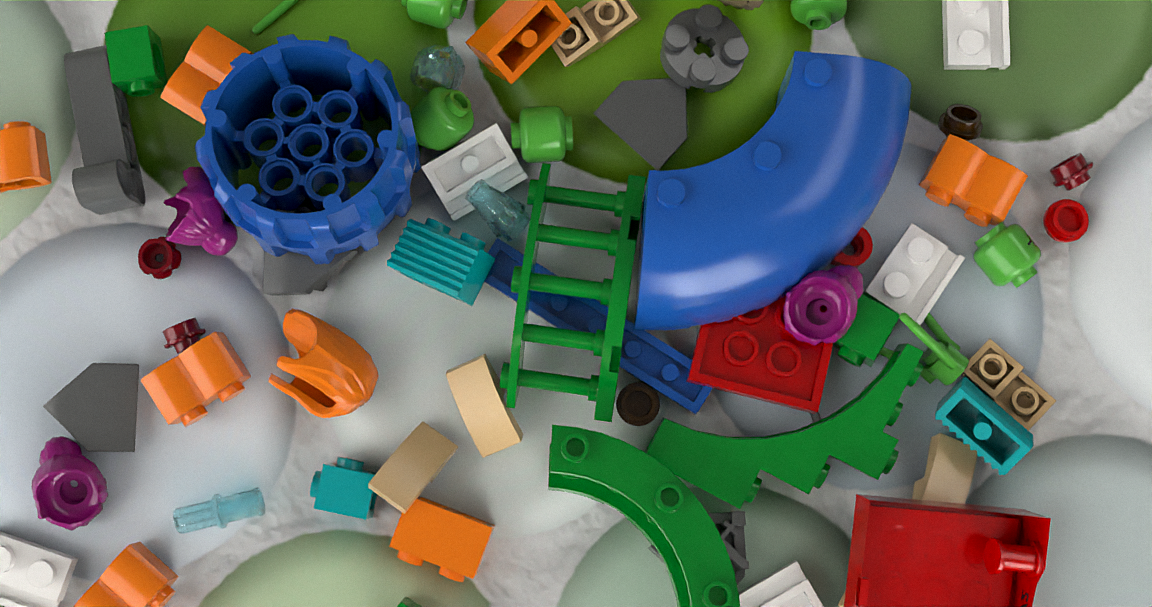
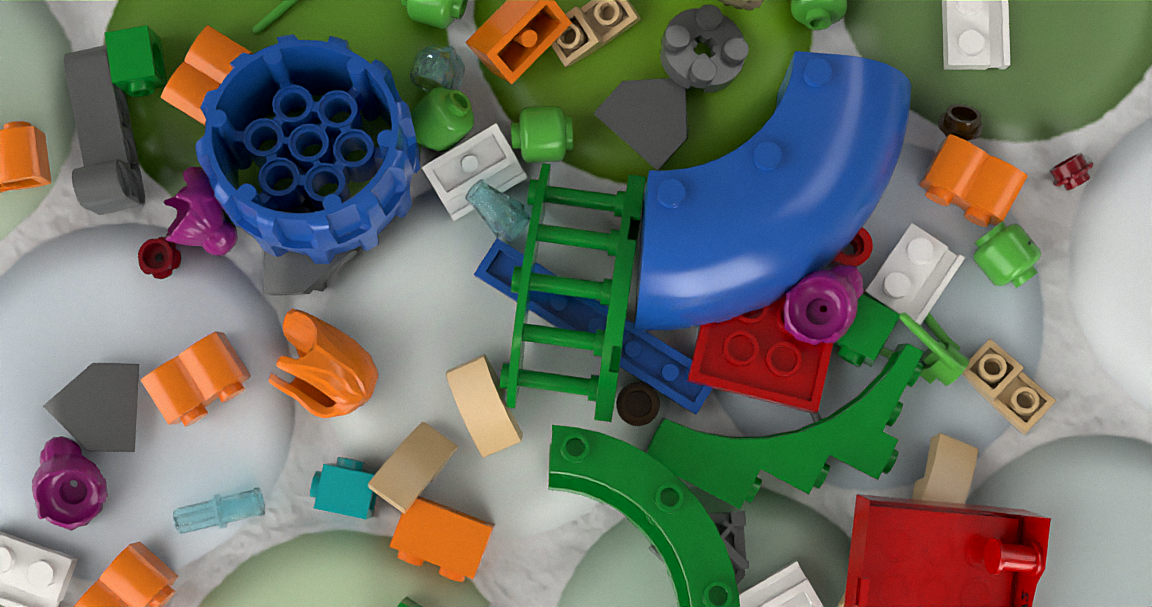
(183, 335): dark red plate -> none
(442, 261): teal brick -> none
(984, 426): teal brick -> none
(1066, 220): red plate -> none

